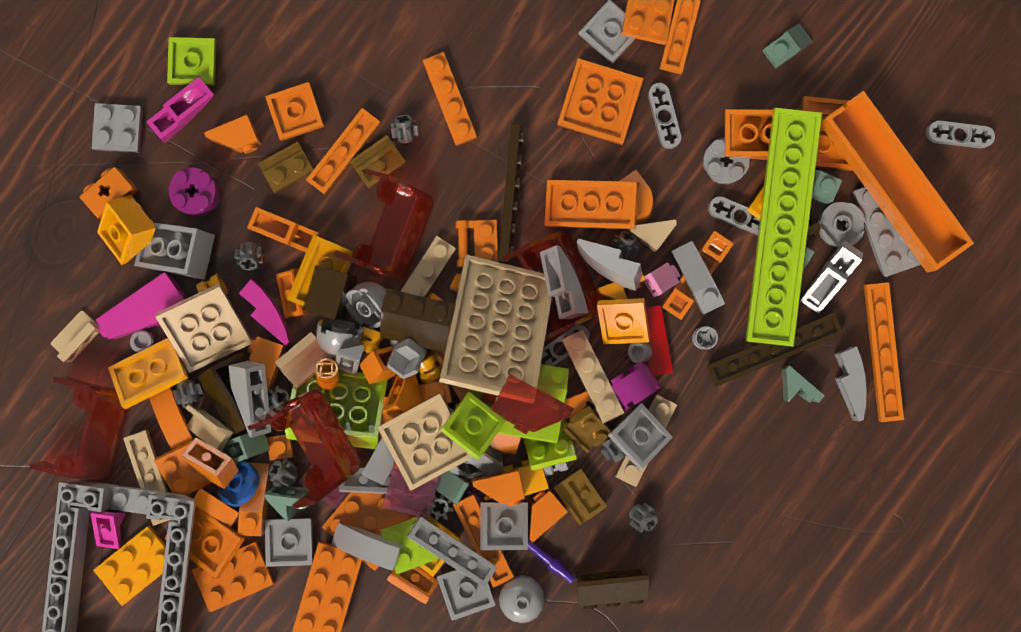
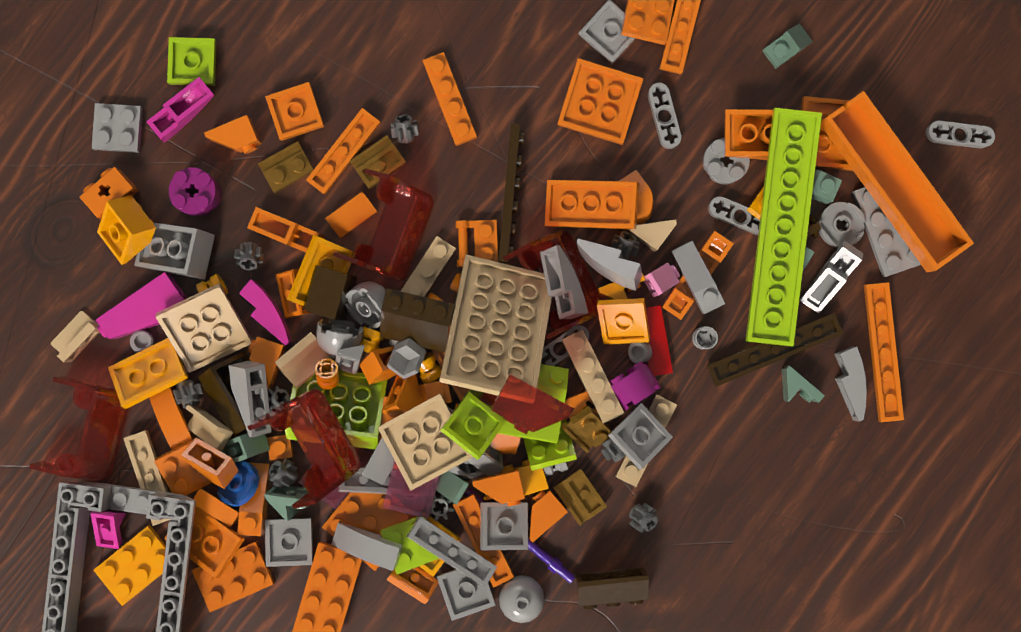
(351, 214): none -> orange slope

